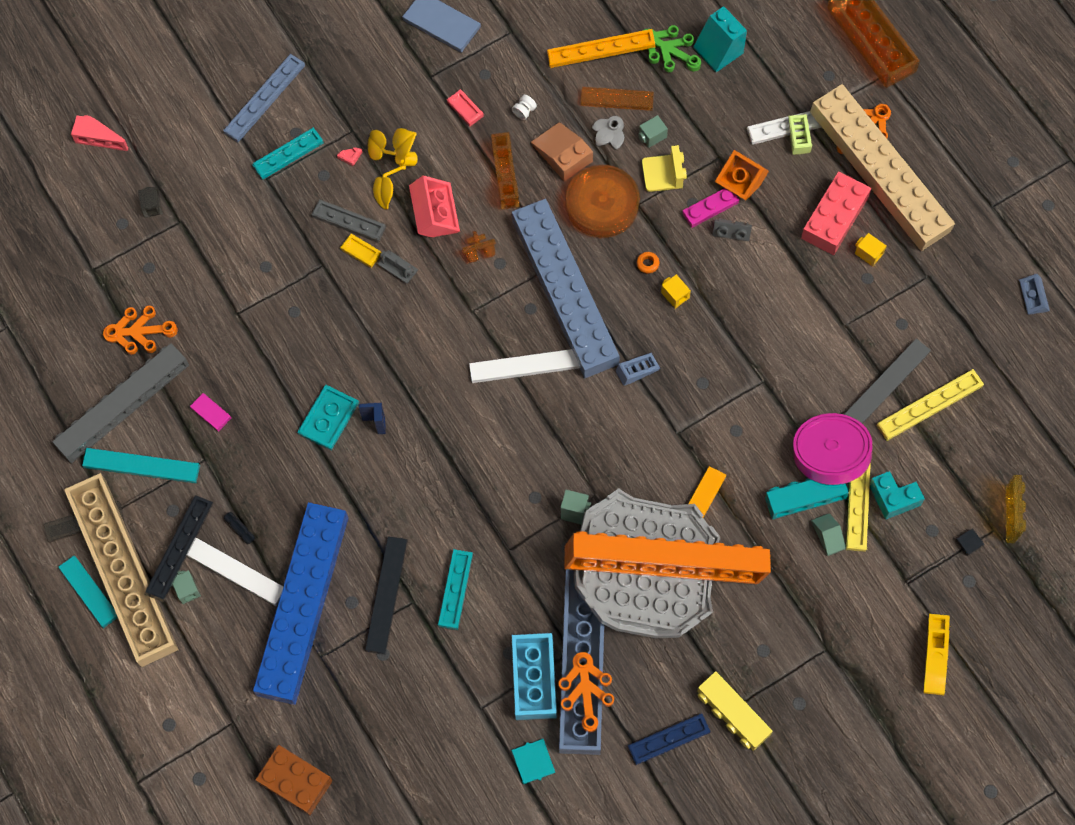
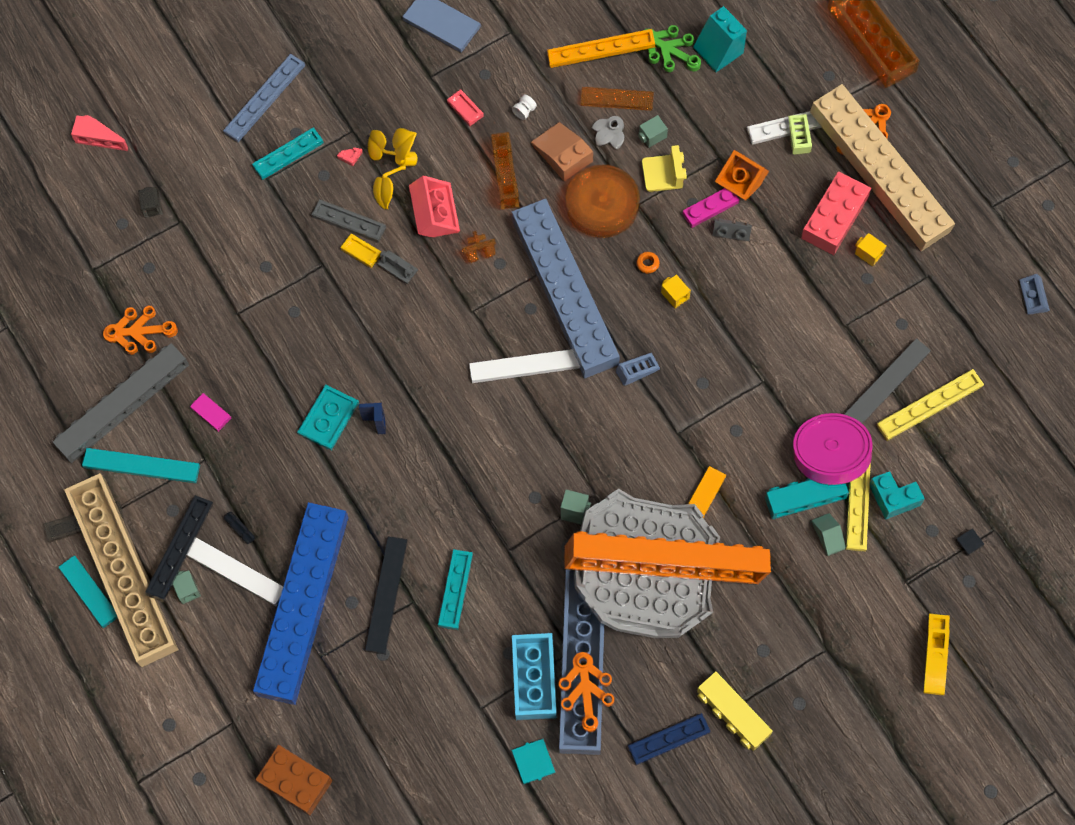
(1014, 509): clear yellow plate -> none

